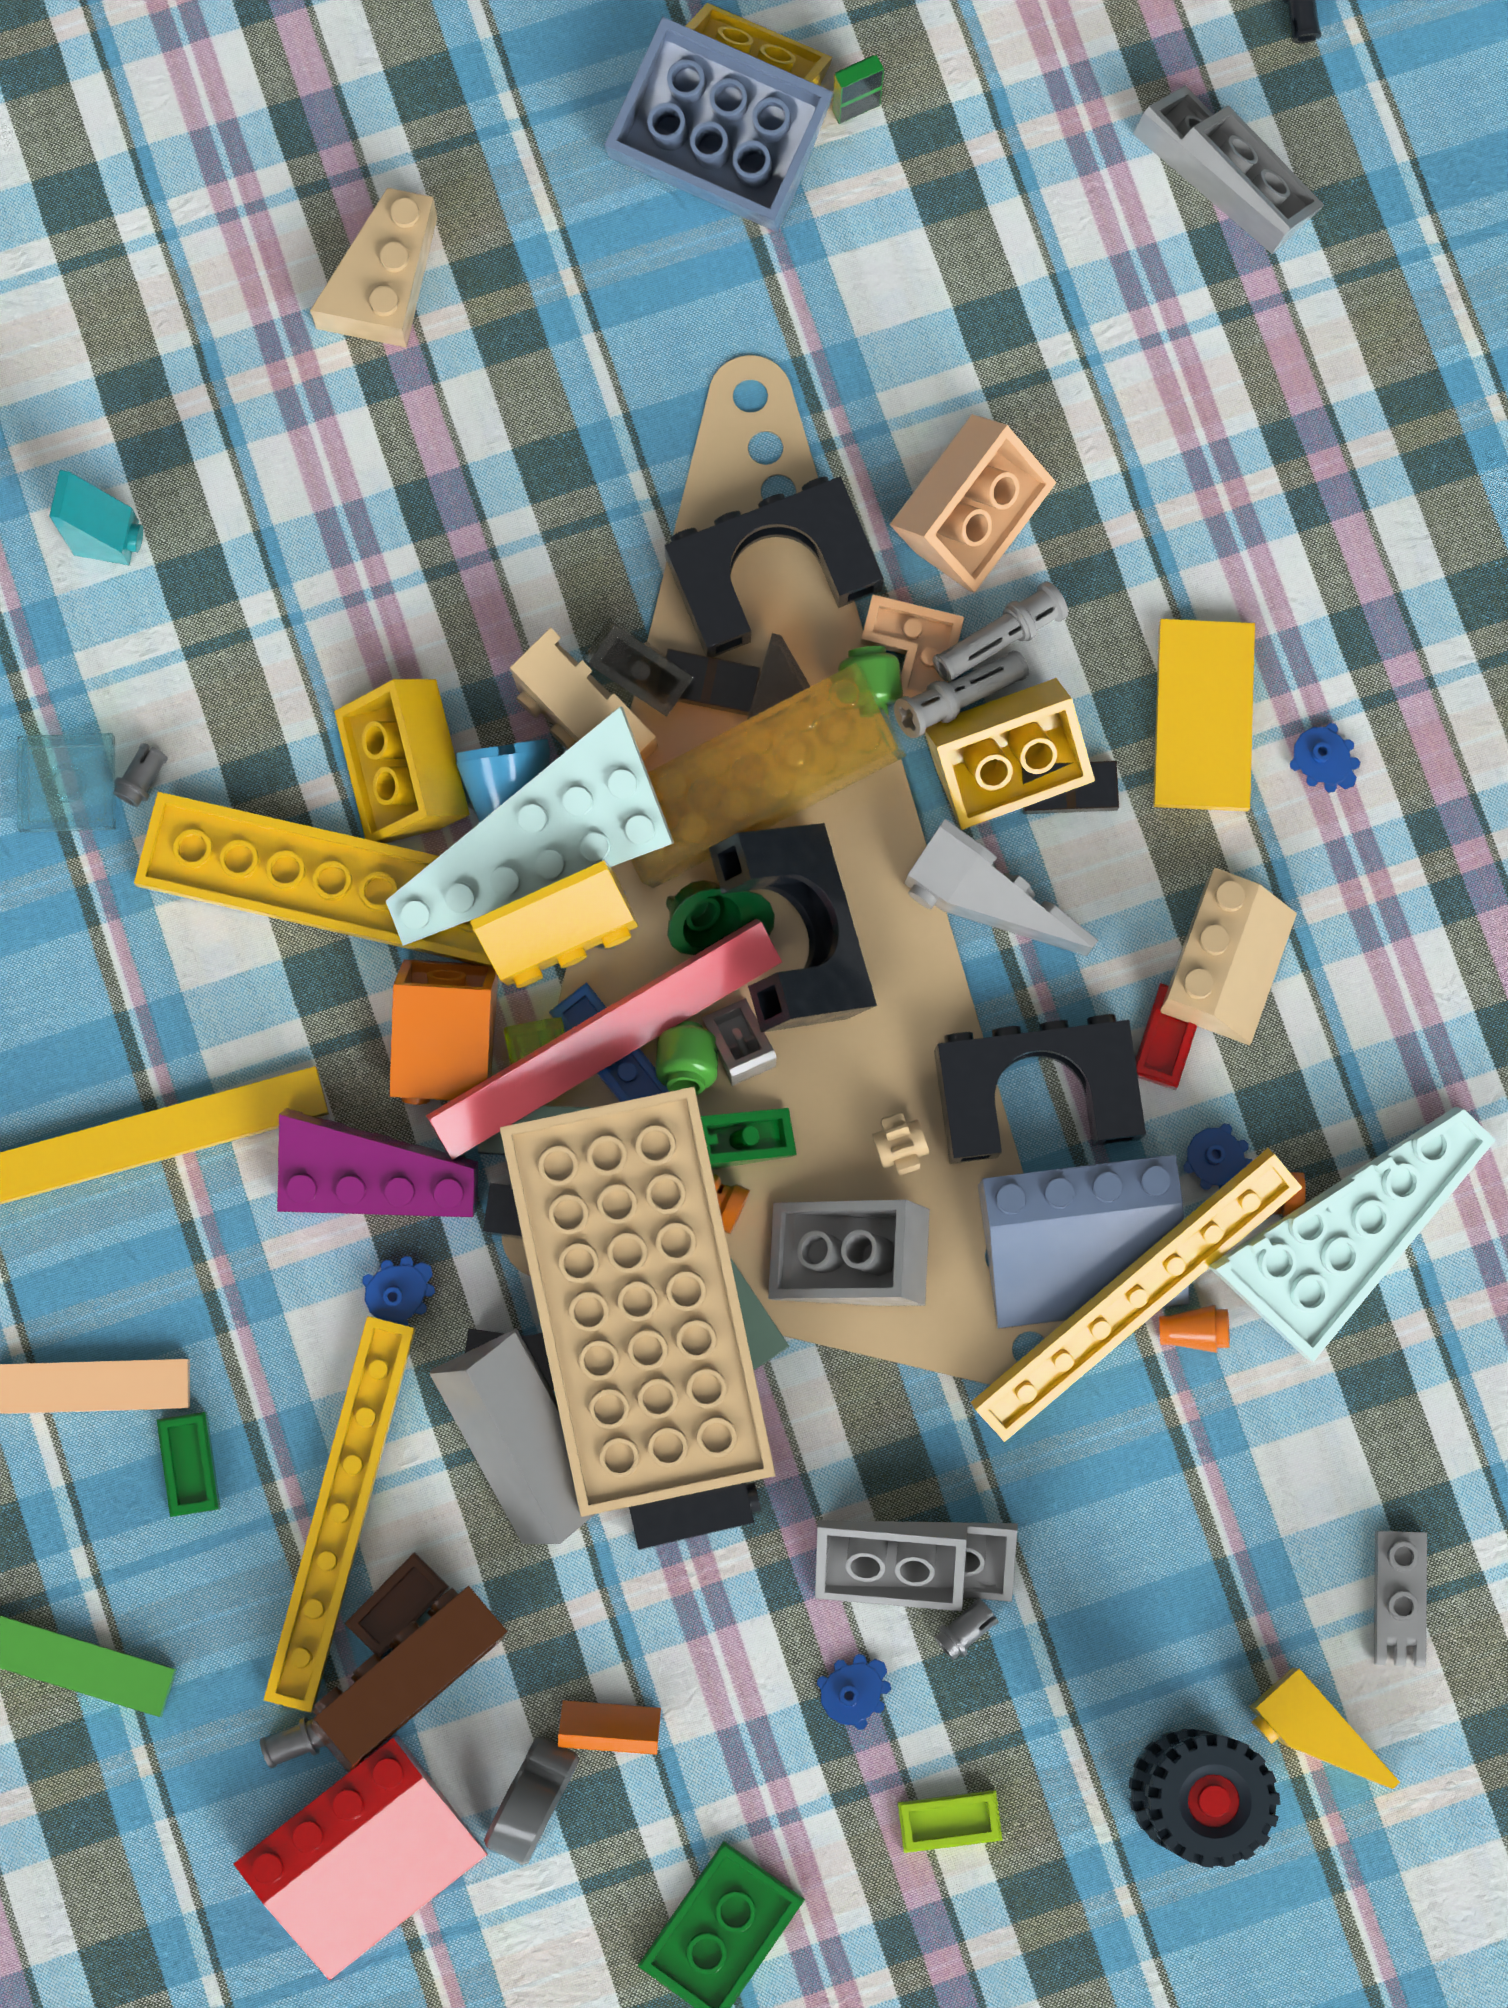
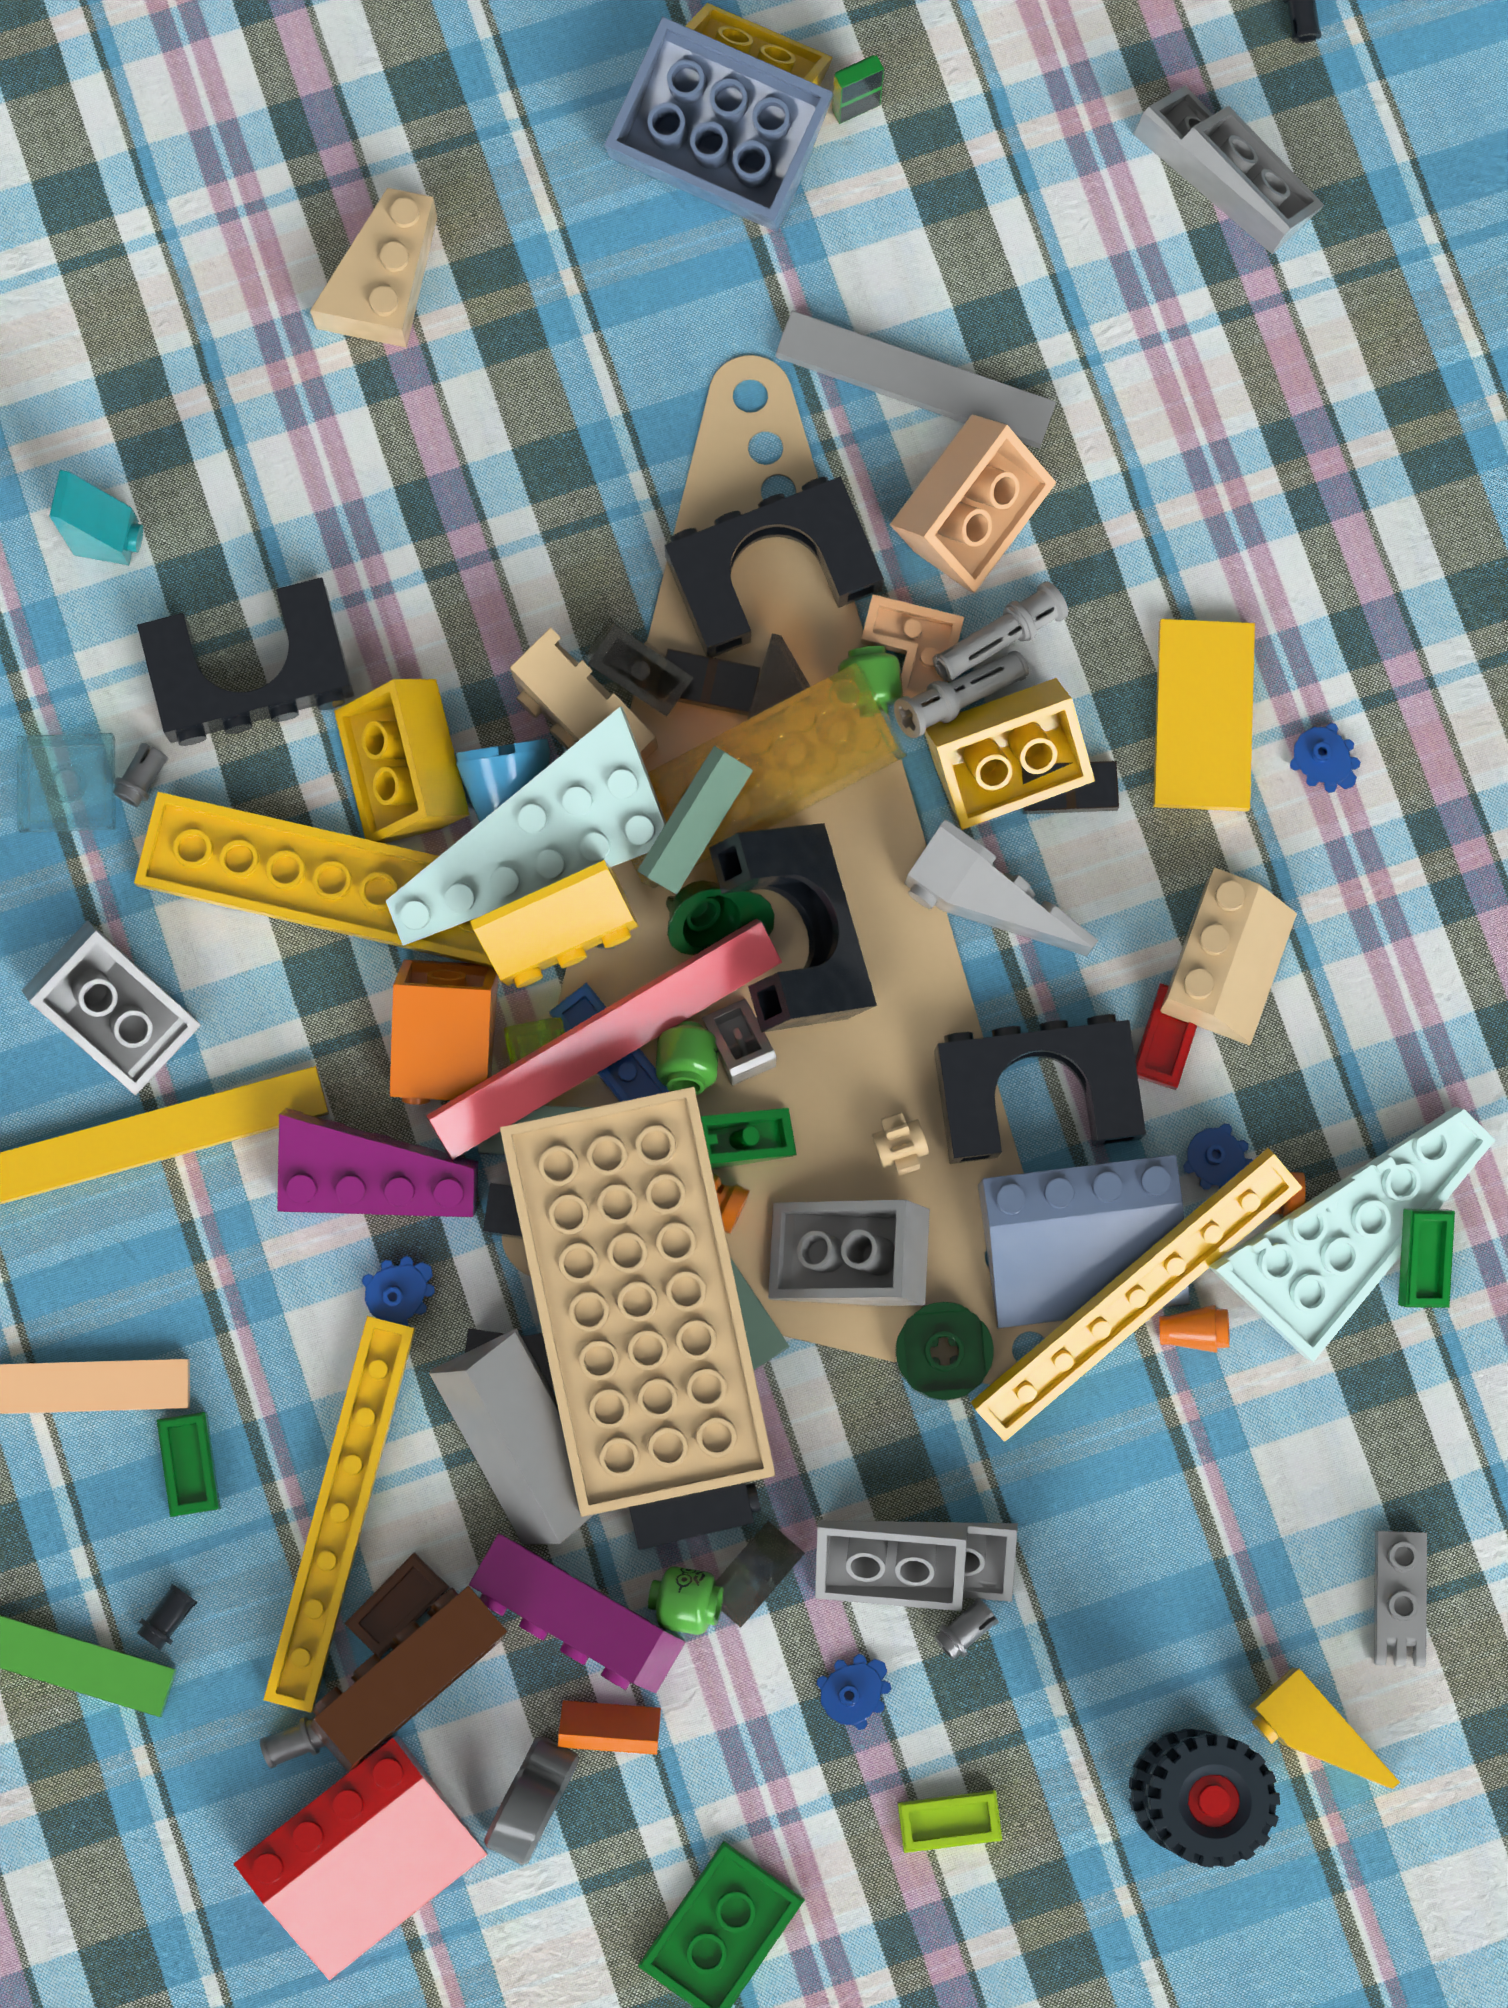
(110, 1008): none -> light grey slope
(166, 1617): none -> black pin
(310, 677): none -> black arch
(575, 1614): none -> magenta wedge
(686, 1600): none -> bright green head
(695, 820): none -> sand green tile
(756, 1572): none -> clear smoke slope
(912, 377): none -> light grey tile
(923, 1332): none -> dark green plate
(1426, 1258): none -> green tile

